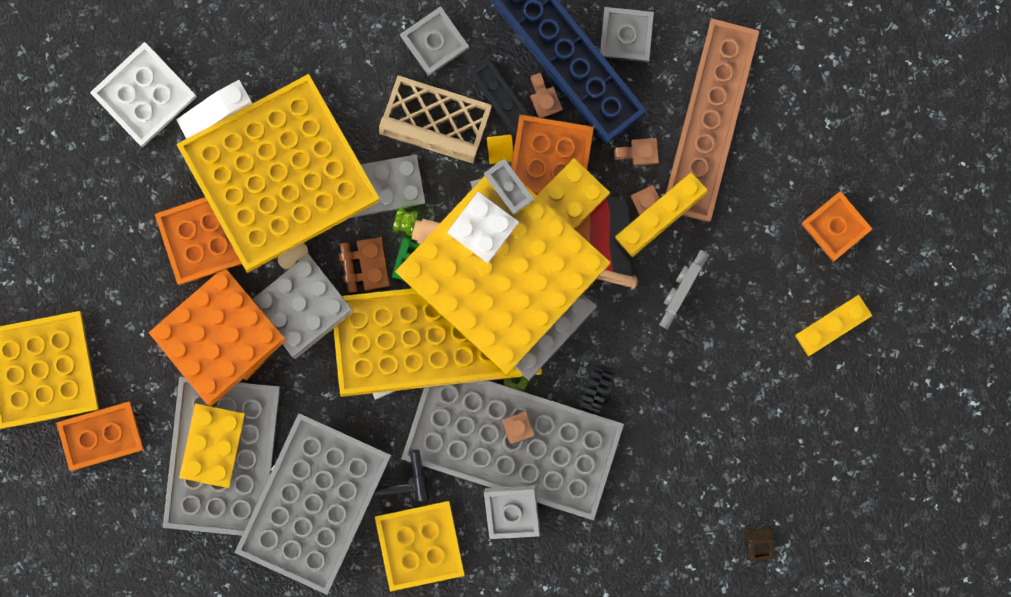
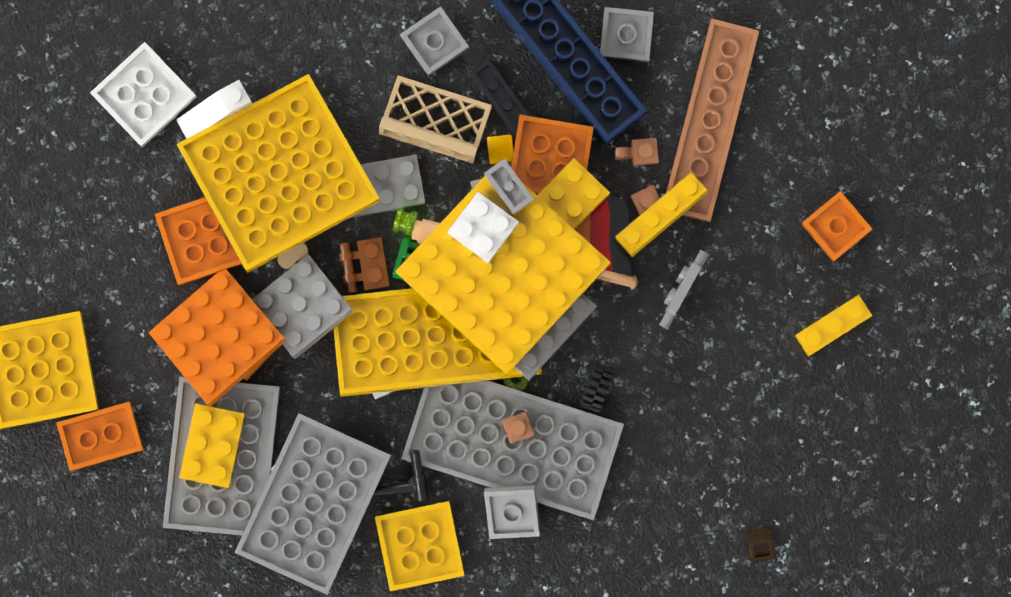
(545, 100): nougat plate -> none

